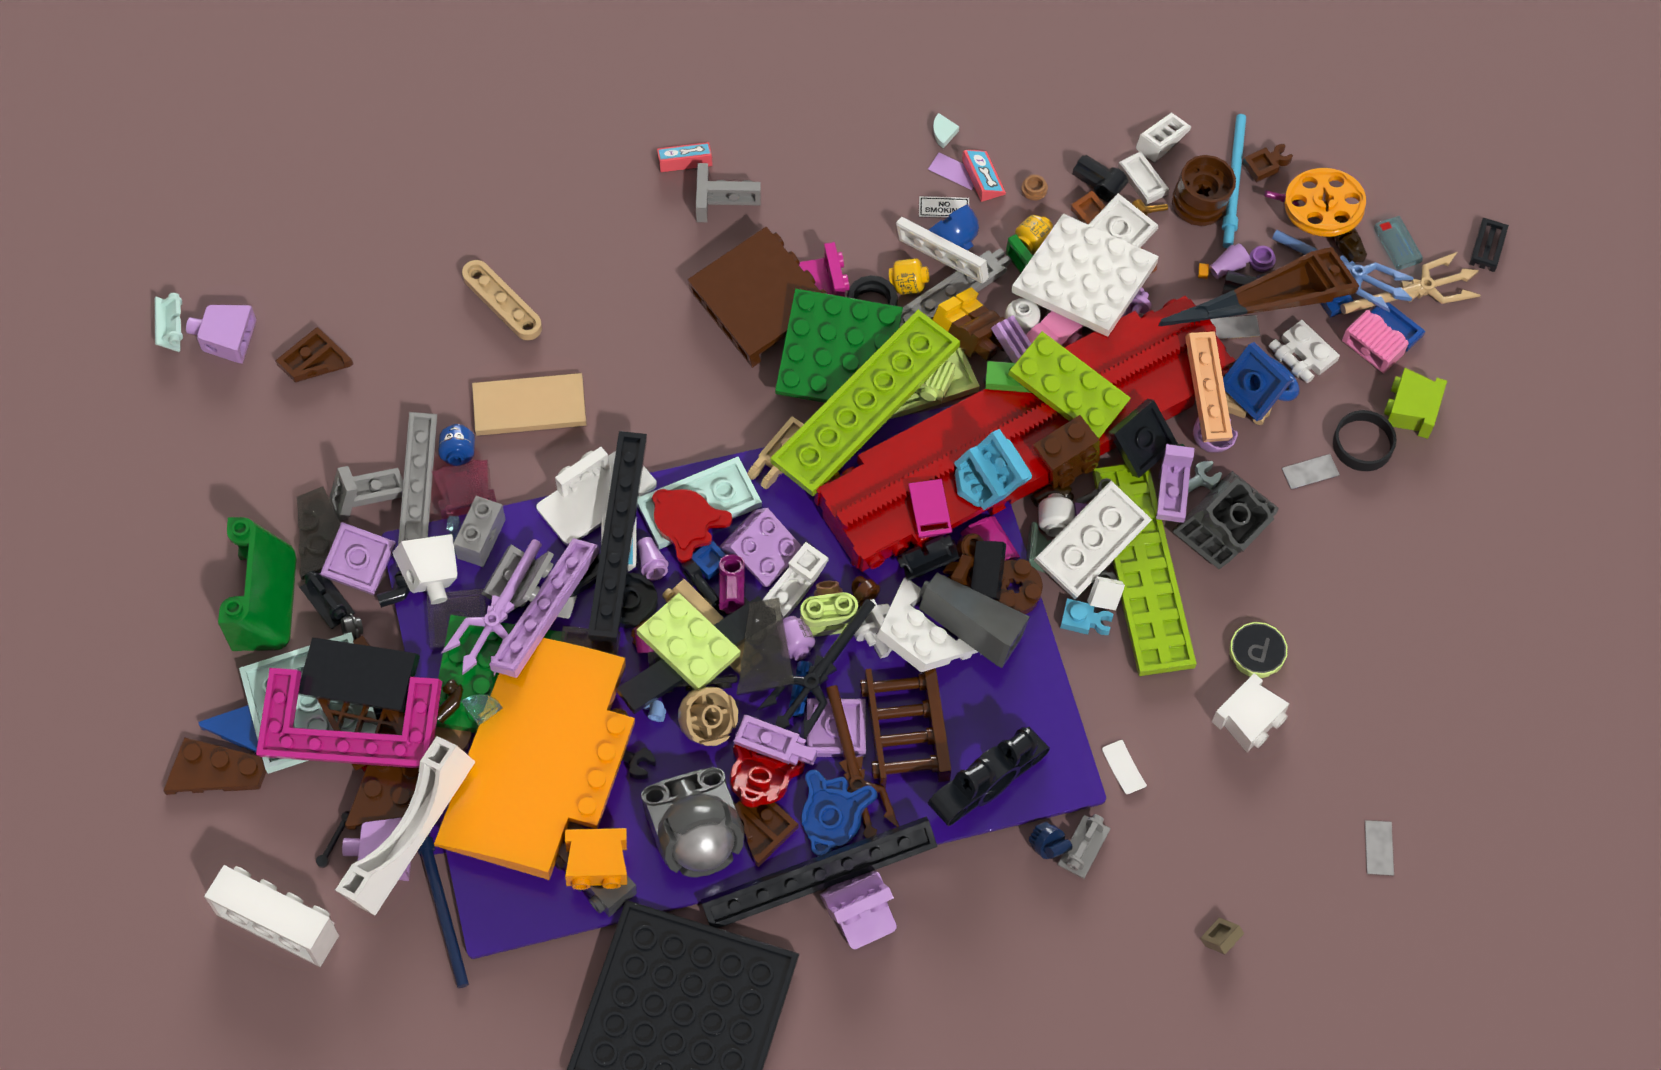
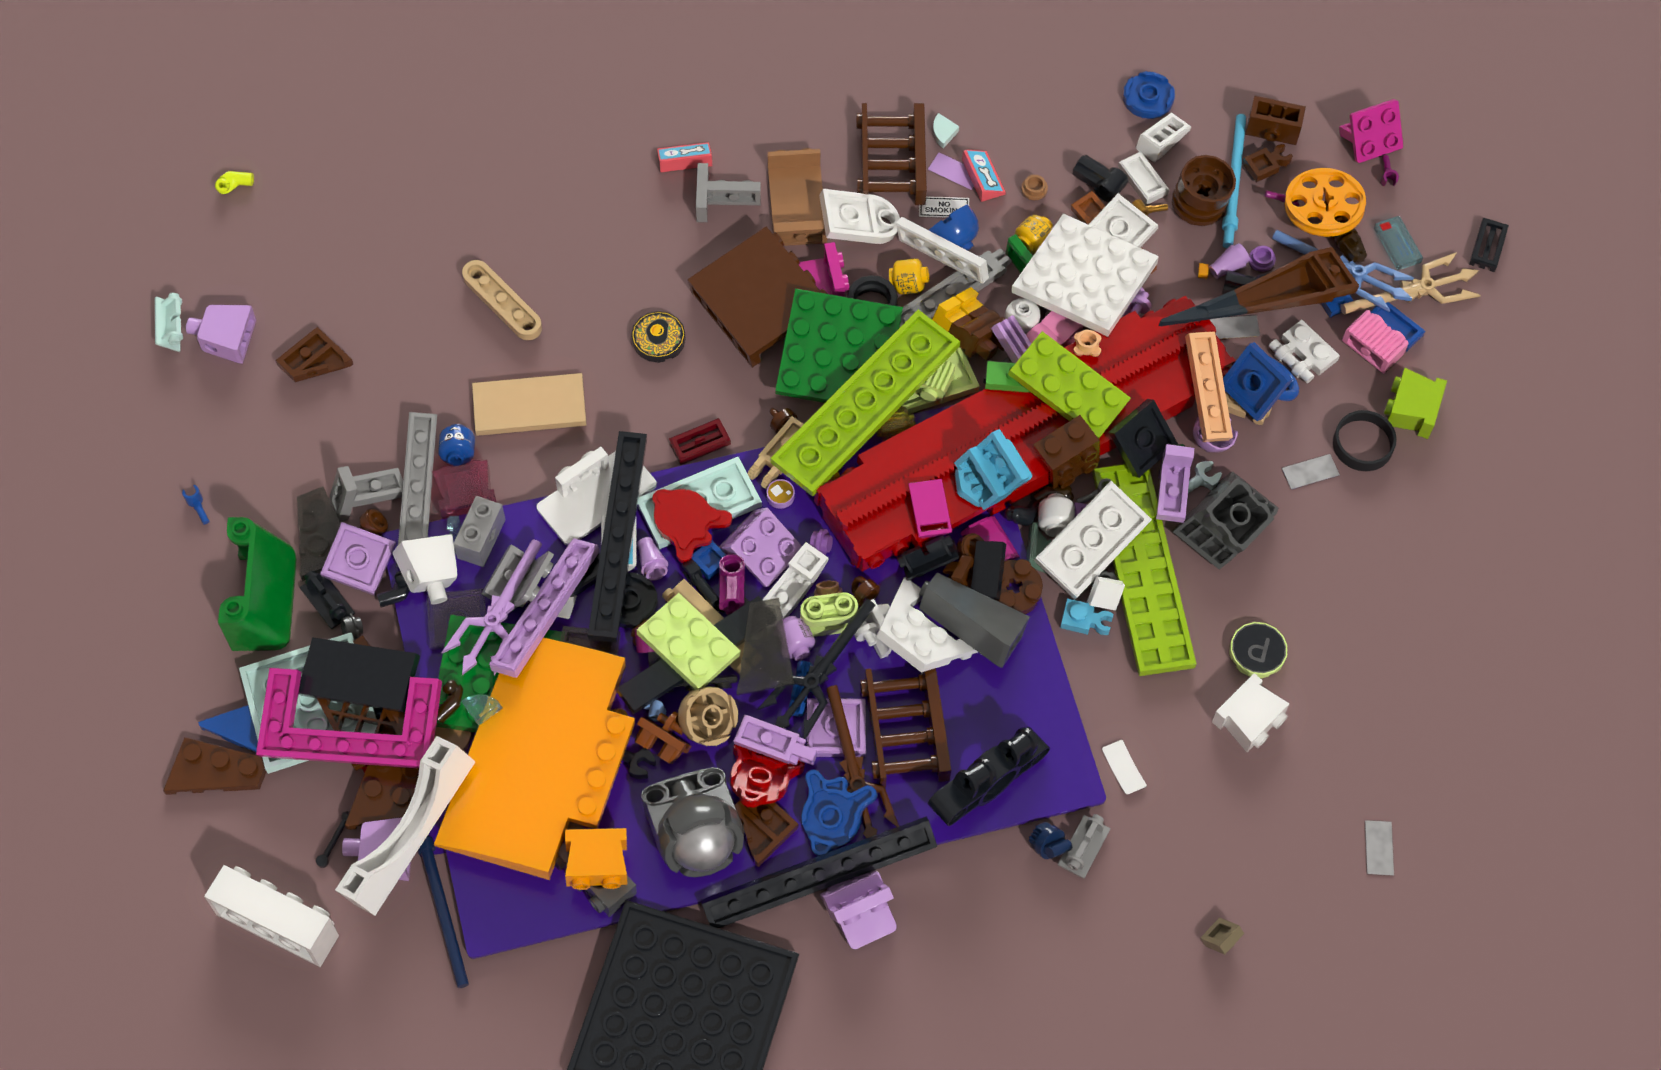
(195, 501): none -> blue hand
(233, 179): none -> neon yellow arm
(373, 522): none -> reddish brown tile
(651, 731): none -> dark orange hips
(658, 336): none -> tile
(702, 442): none -> dark red tile
(780, 418): none -> reddish brown tile
(780, 493): none -> tile
(795, 197): none -> medium nougat panel
(821, 541): none -> medium lavender plate
(857, 217): none -> white tile
(896, 424): none -> clear yellow head
(915, 143): none -> reddish brown fence
(1022, 515): none -> black arm
(1087, 337): none -> light nougat plate
(1148, 95): none -> blue tile
(1275, 120): none -> reddish brown brick
(1374, 130): none -> dark pink bracket
(1388, 172): none -> magenta hand

